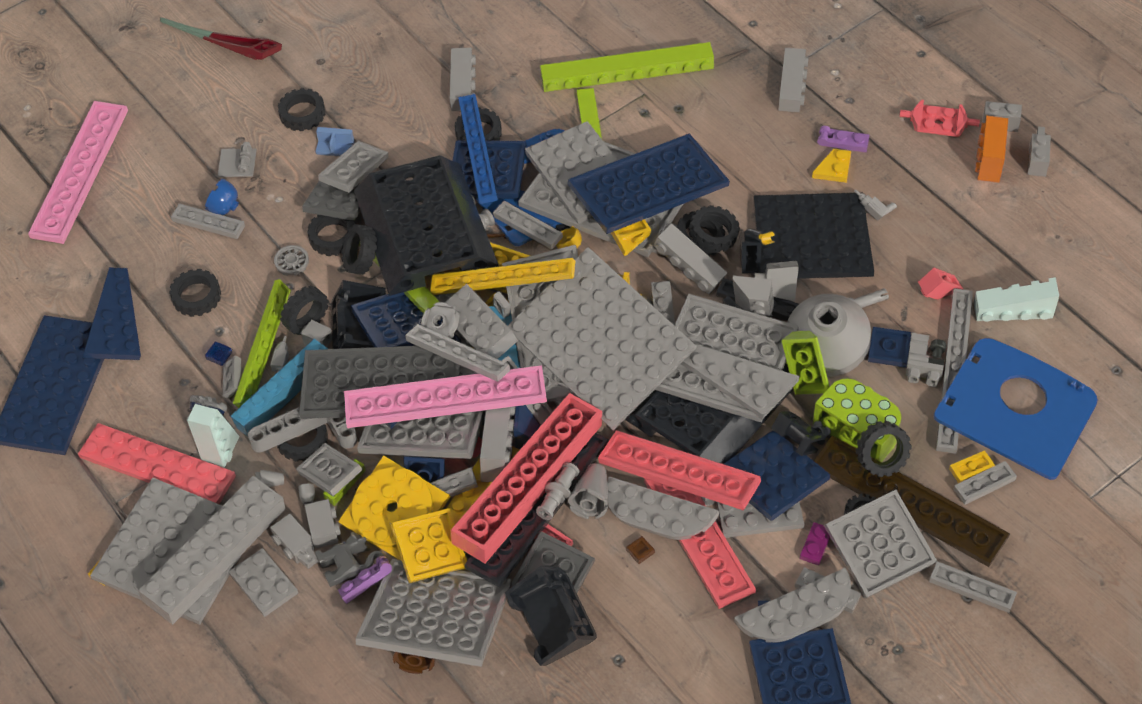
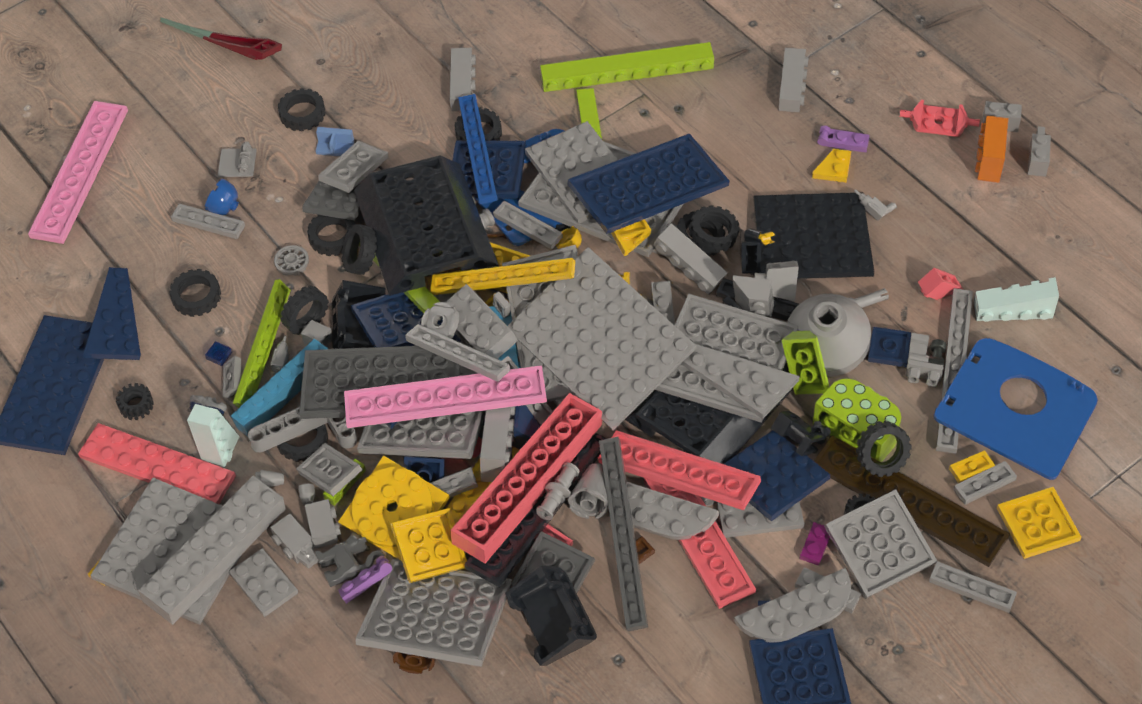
(134, 410): none -> black tyre
(623, 534): none -> dark grey plate
(1038, 522): none -> yellow plate

